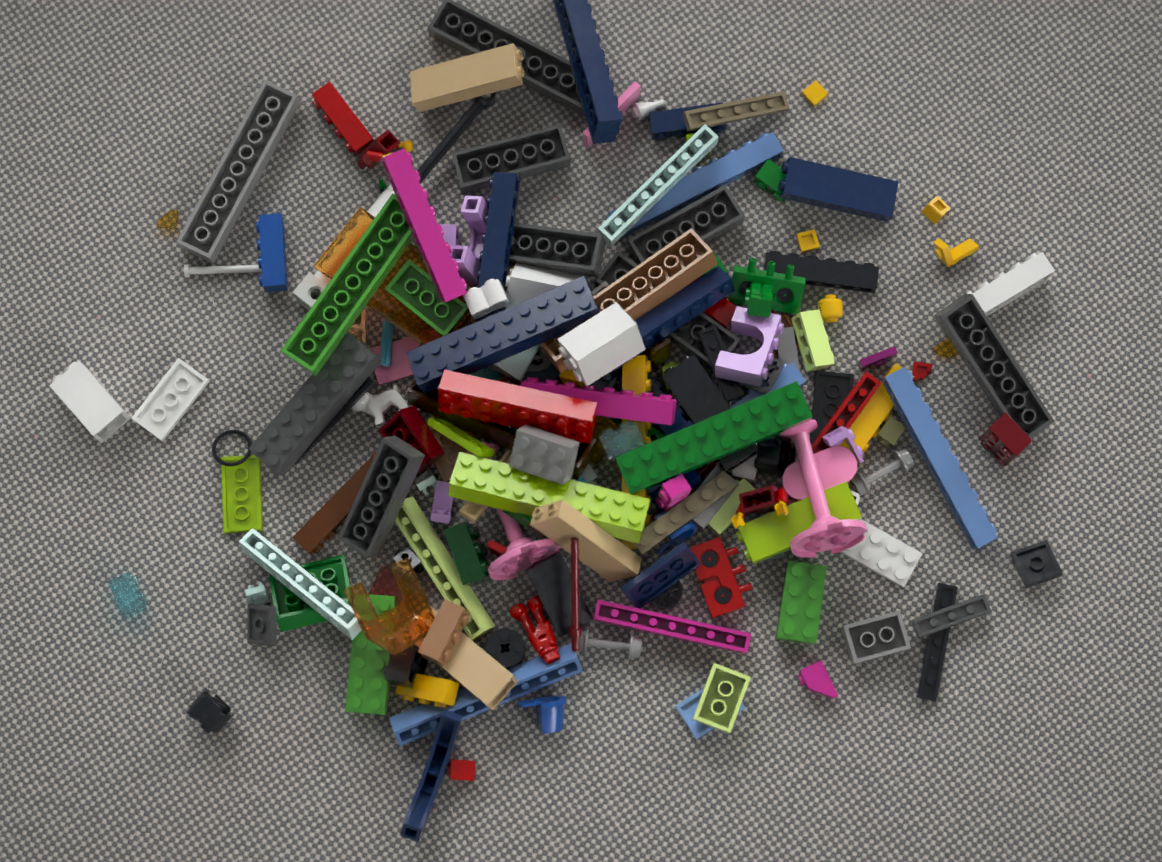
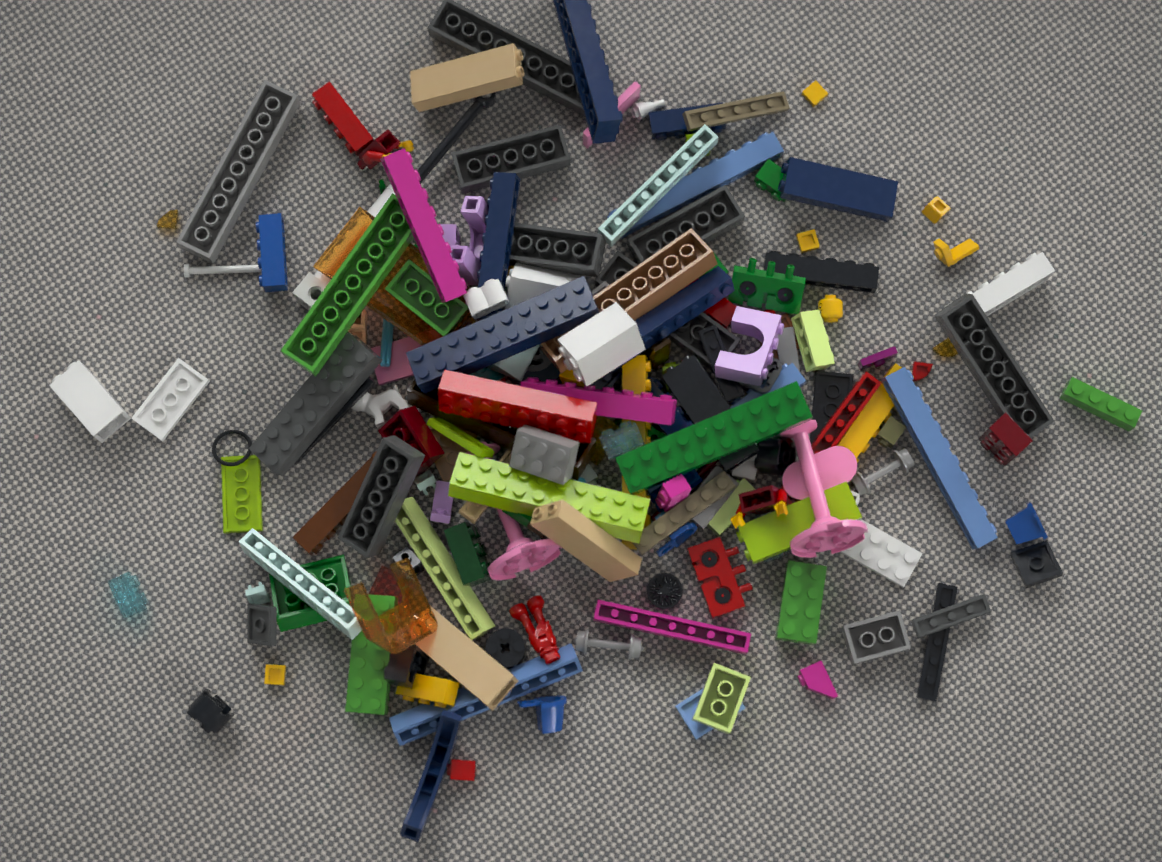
(275, 674): none -> yellow plate
(444, 632): medium nougat brick -> none
(496, 548): red tile -> none
(553, 586): black tile -> none
(575, 629): dark red bar -> none
(661, 575): dark blue plate -> none
(759, 299): green brick -> none
(836, 438): lavender bracket -> none
(1026, 525): none -> blue container
(1100, 404): none -> bright green brick

